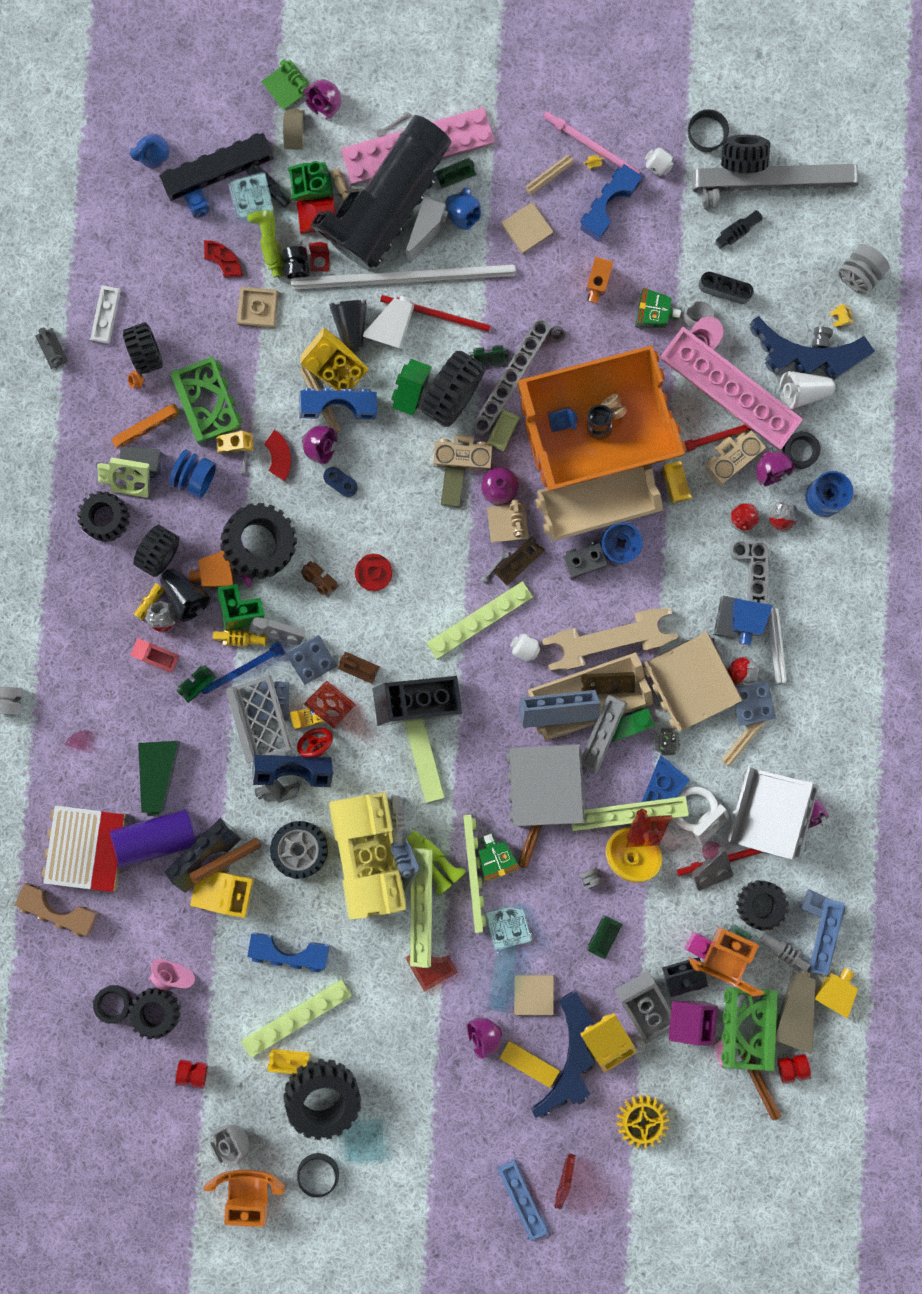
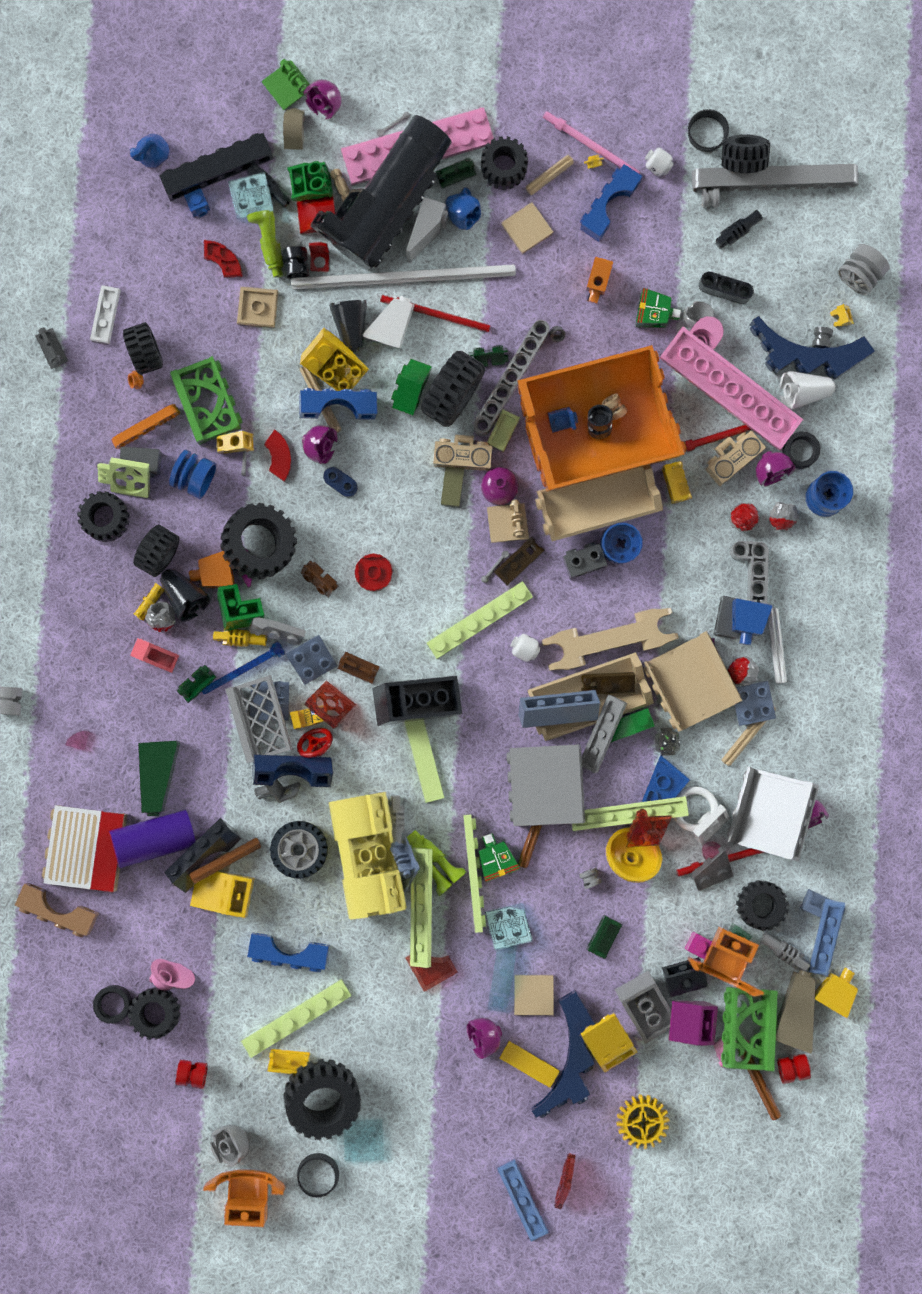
(508, 148): none -> black tyre

